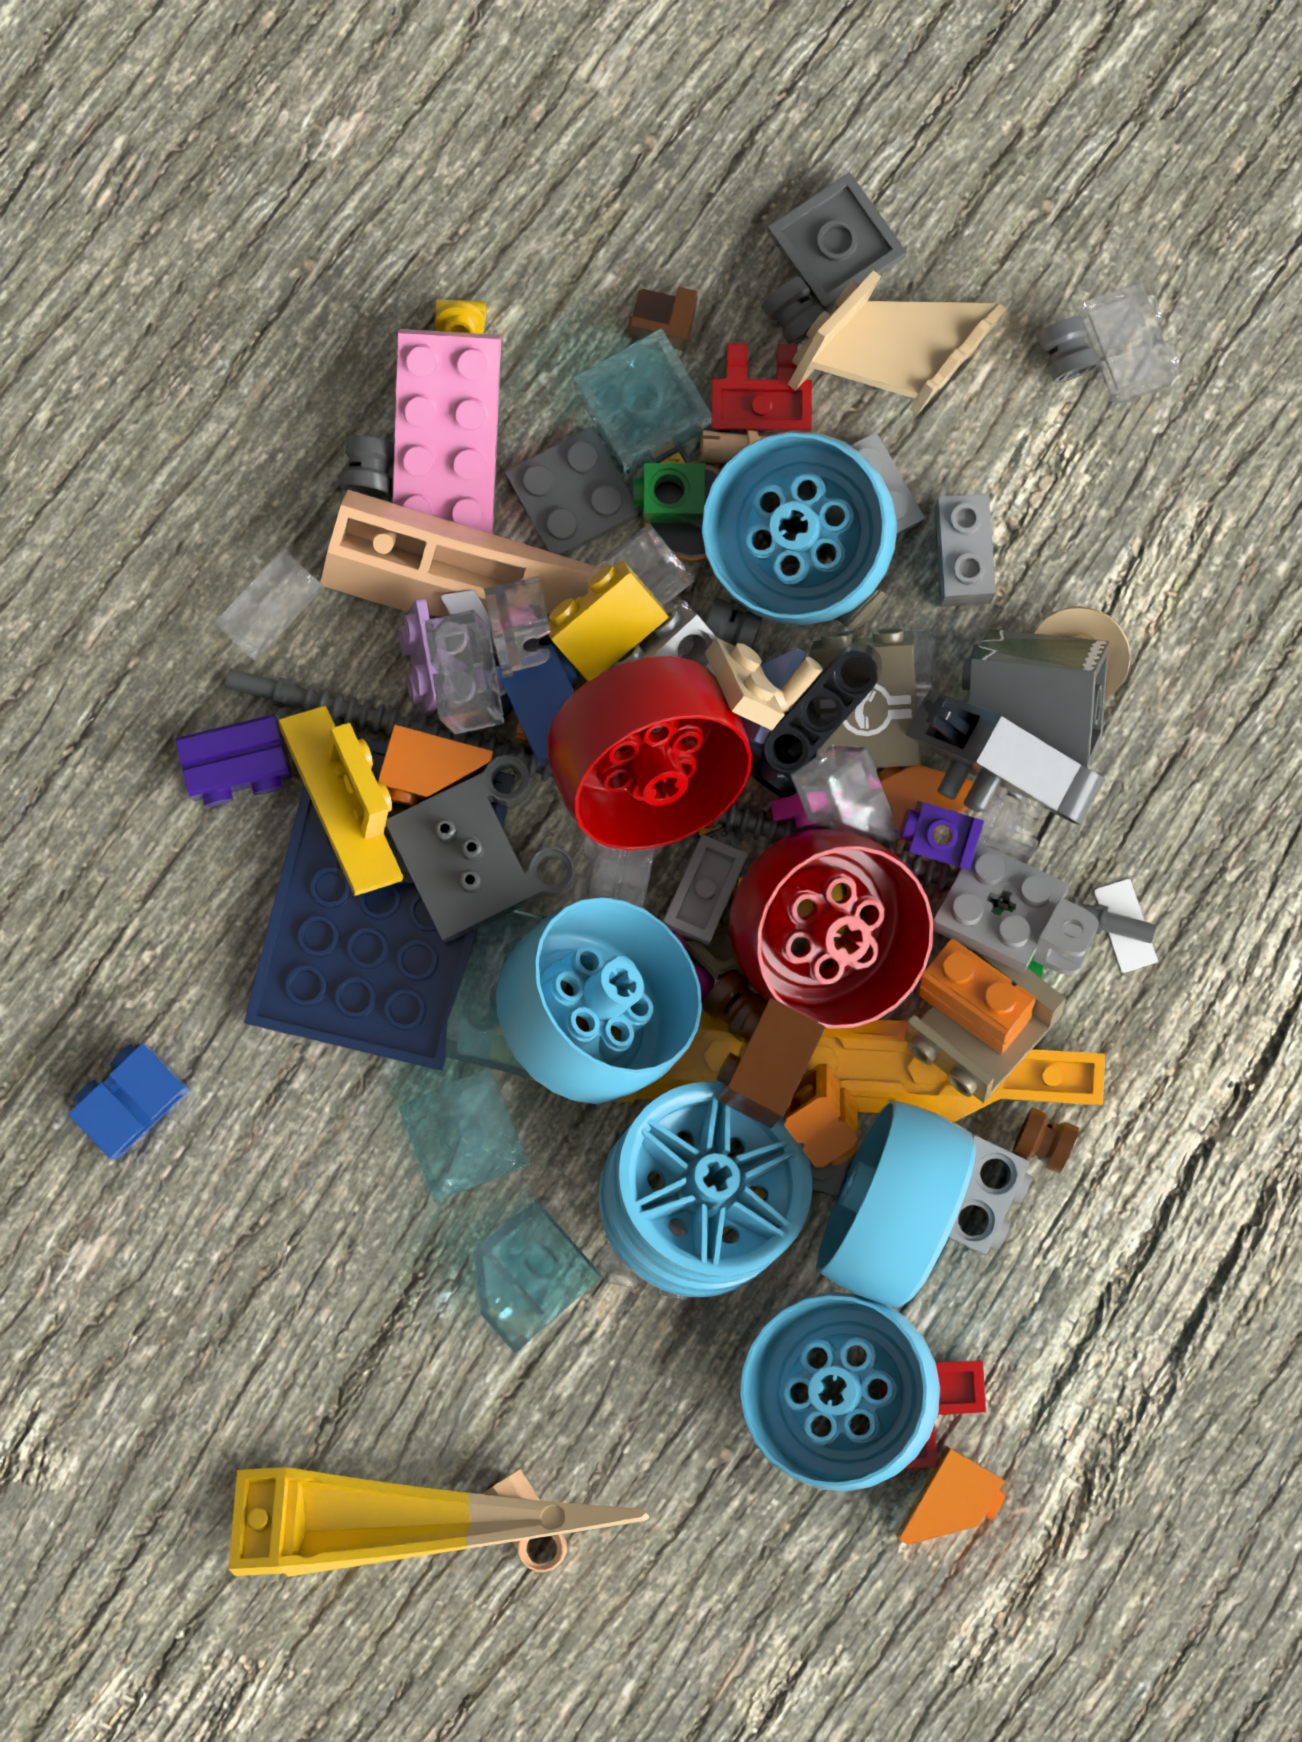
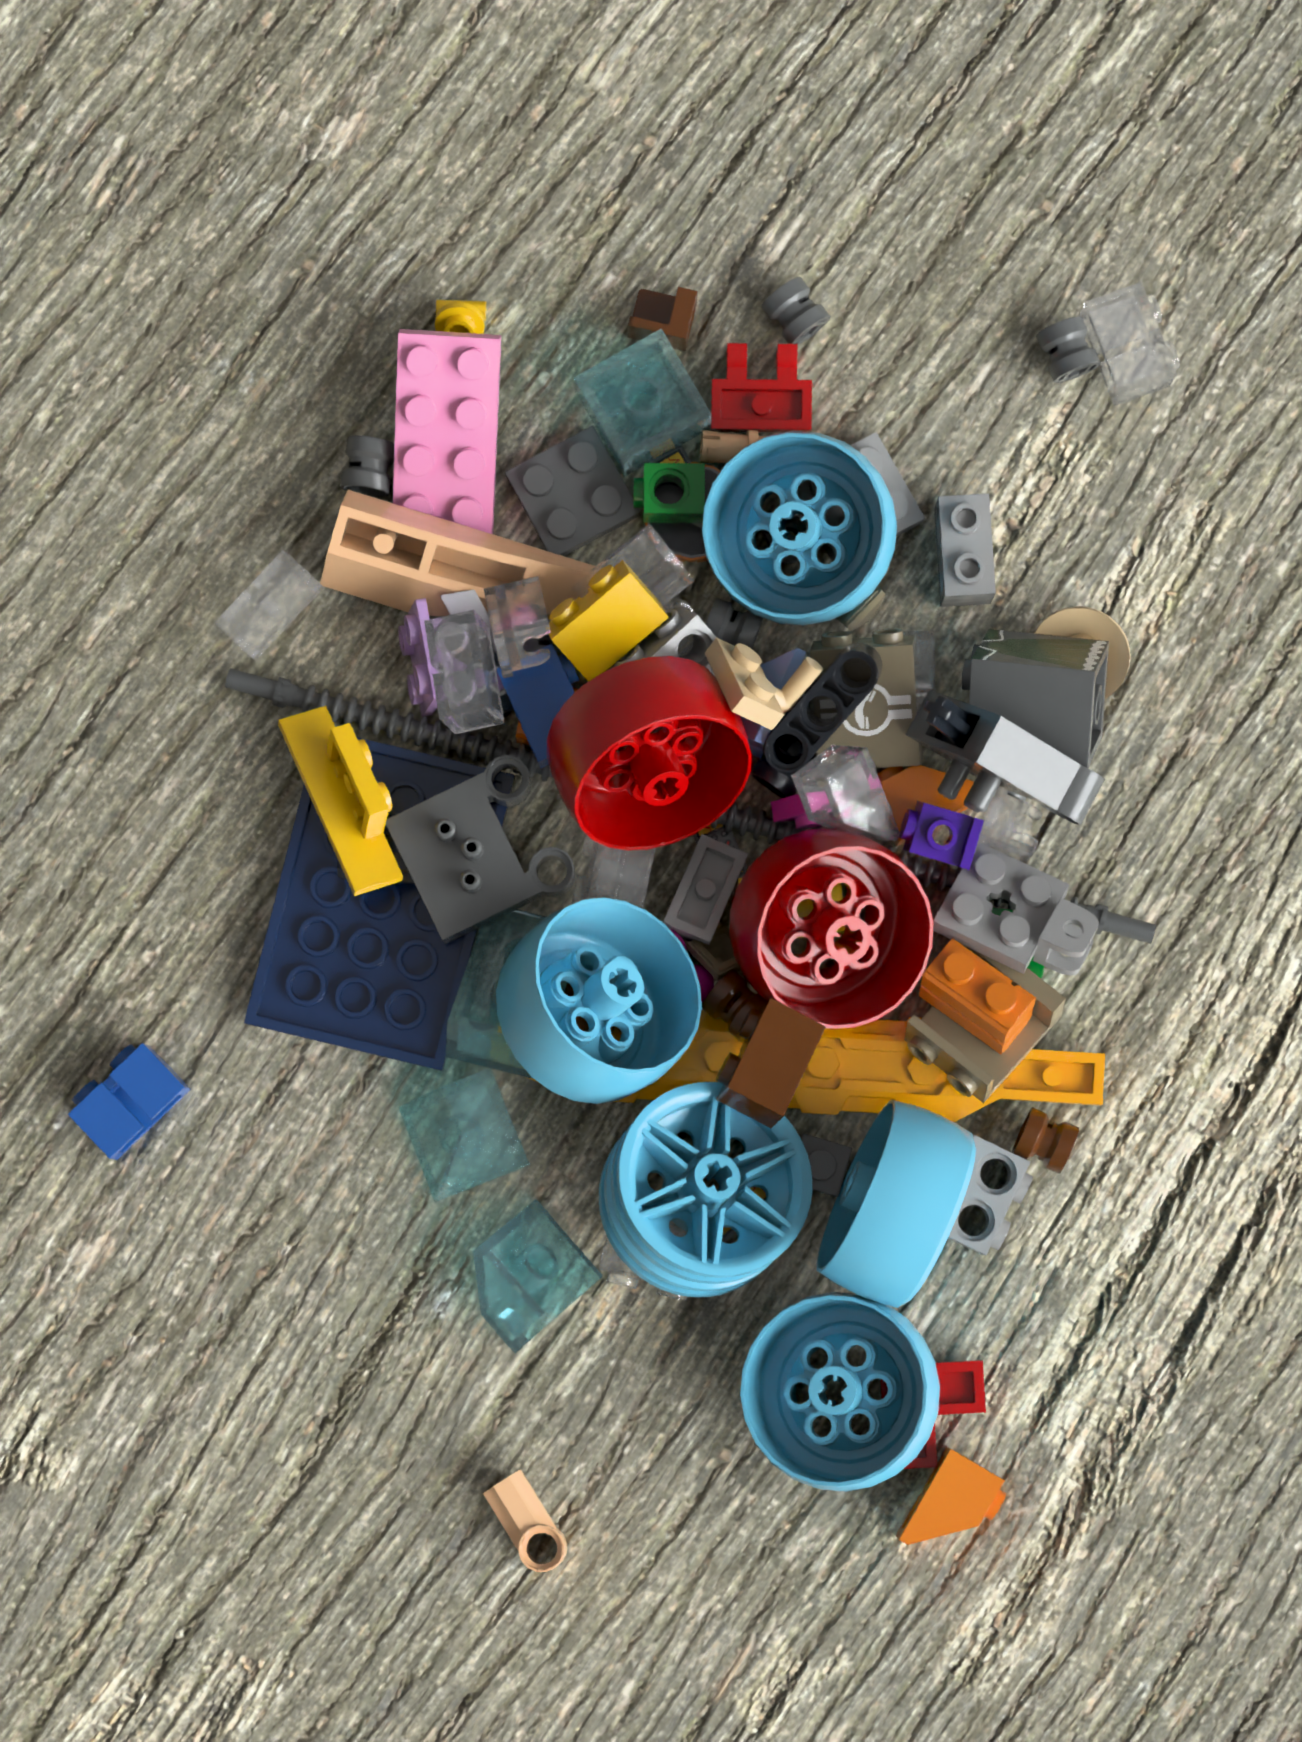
(234, 760): dark purple brick -> none
(326, 1522): yellow plate -> none
(427, 765): orange slope -> none
(823, 1118): orange brick -> none
(836, 240): dark grey plate -> none
(894, 343): tan piece -> none
(1123, 901): white sticker -> none

